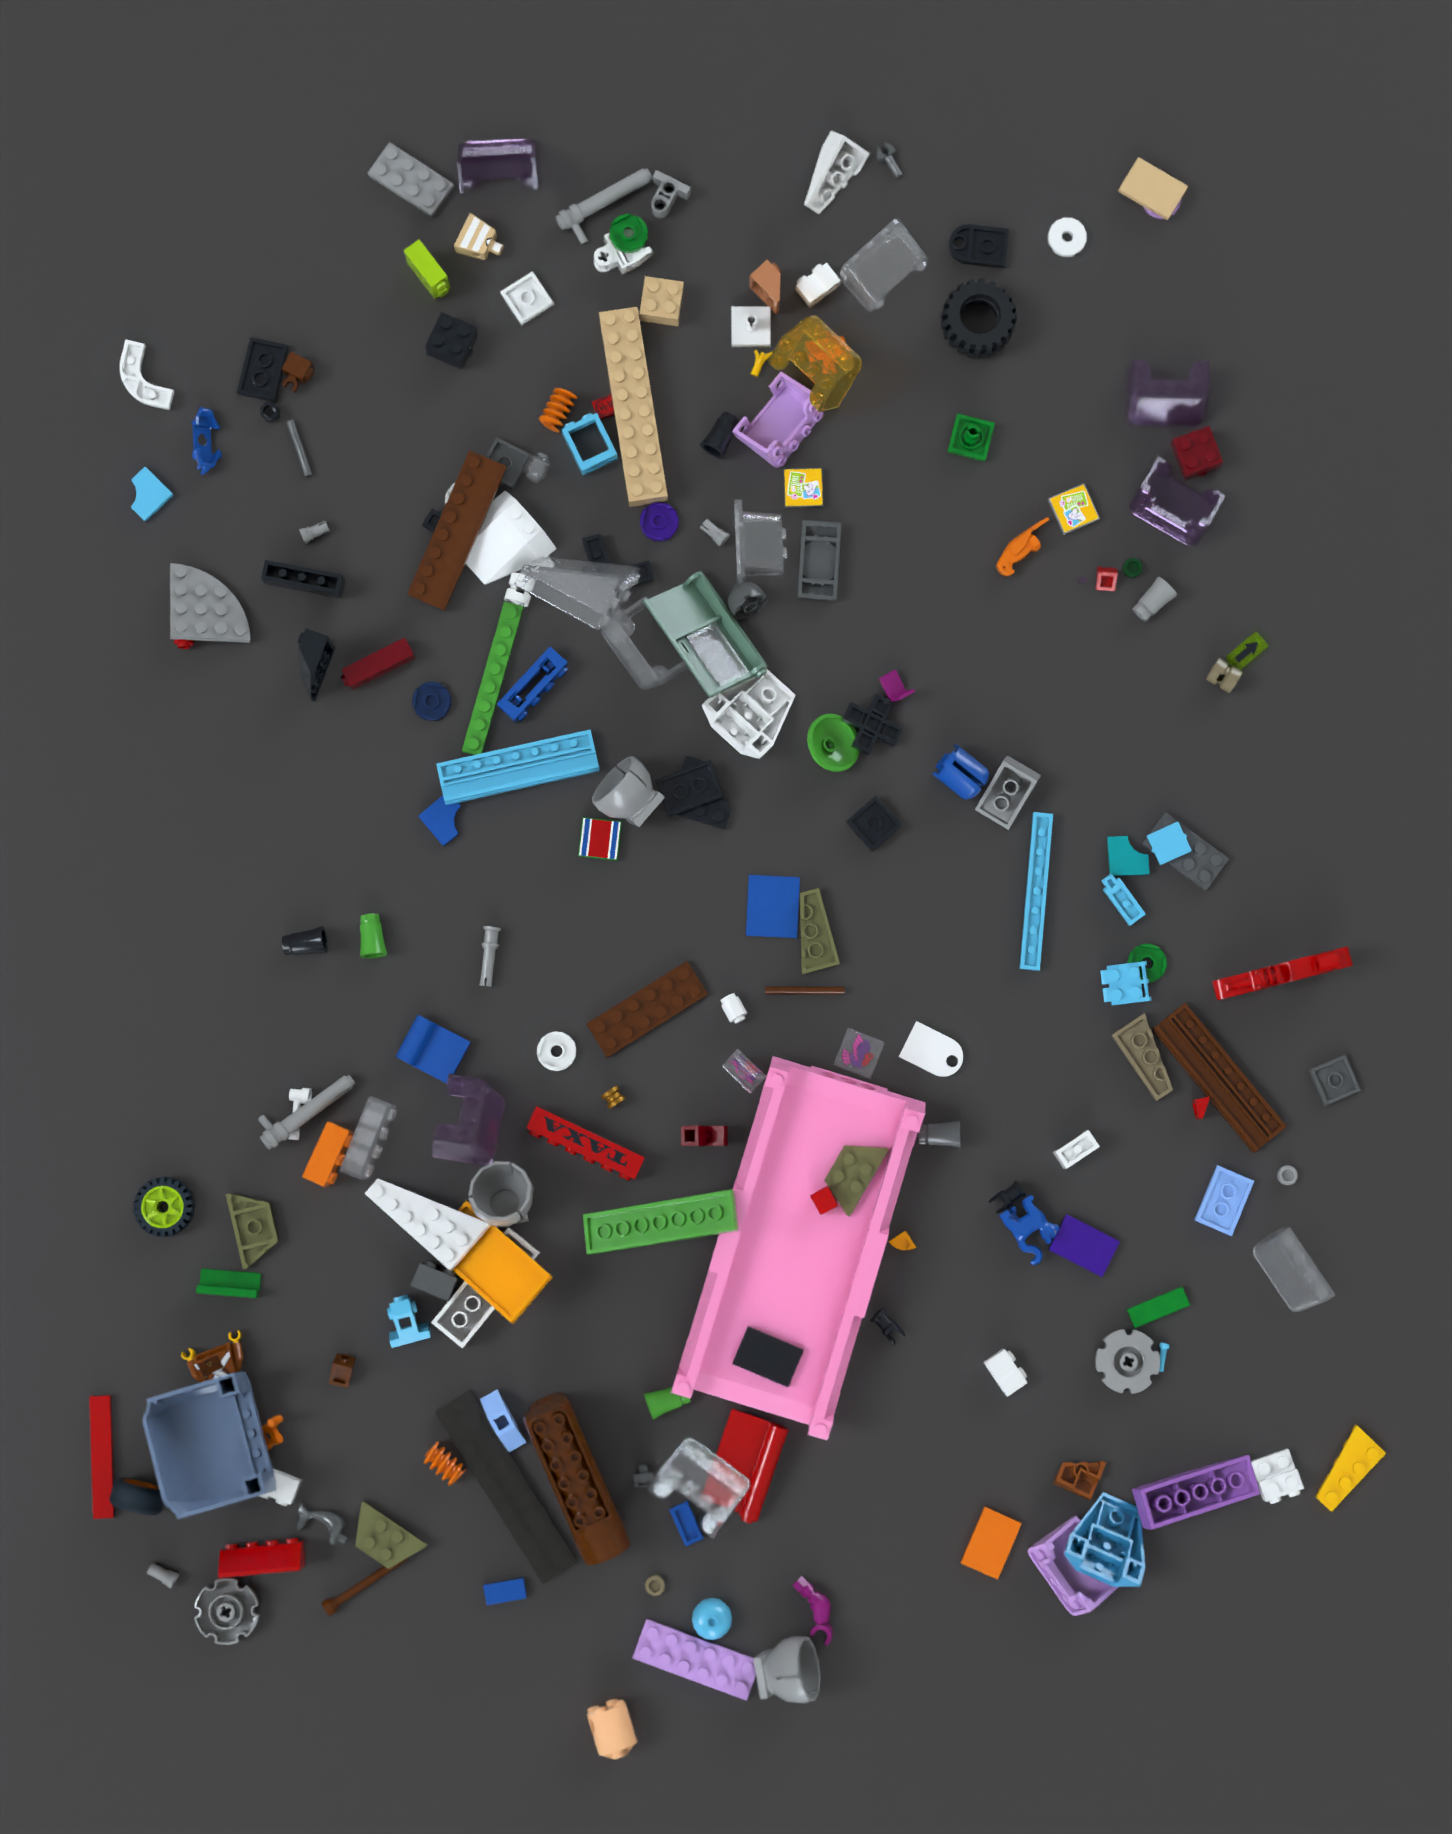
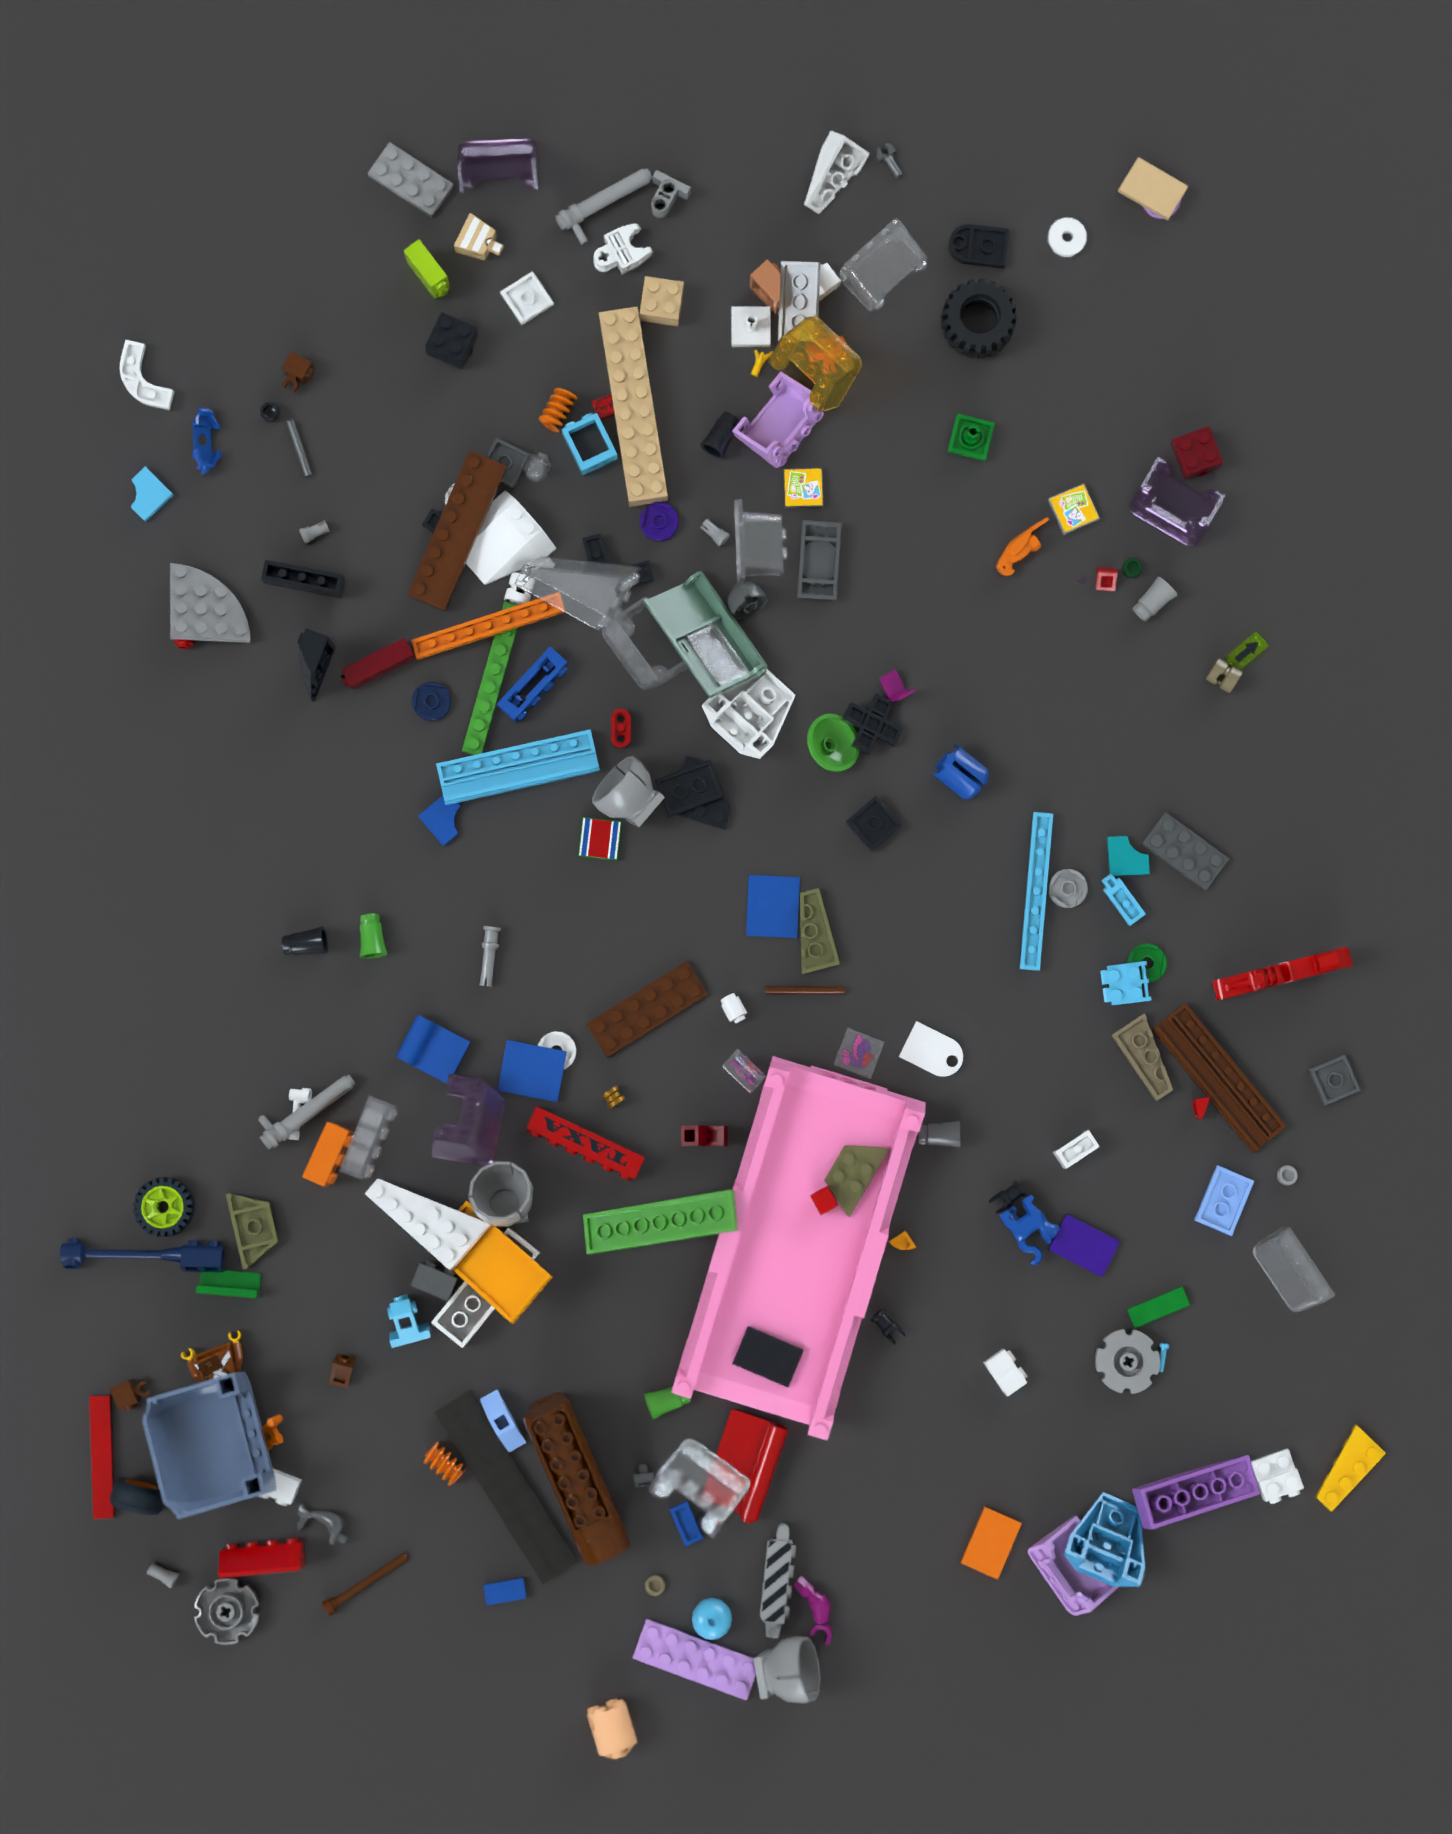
(127, 1394): none -> reddish brown brick
(191, 1256): none -> dark blue bar
(262, 369): black tile -> none
(384, 1538): olive wing -> none
(483, 627): none -> orange plate
(532, 1071): none -> blue piece
(620, 729): none -> red plate
(633, 243): green tile -> none
(775, 1581): none -> light grey hinge
(798, 293): none -> light grey plate
(1007, 792): light grey slope -> none
(1067, 888): none -> light grey tile
(1079, 1477): dark orange slope -> none
(1165, 400): clear purple windscreen -> none
(1169, 843): medium azure piece -> none

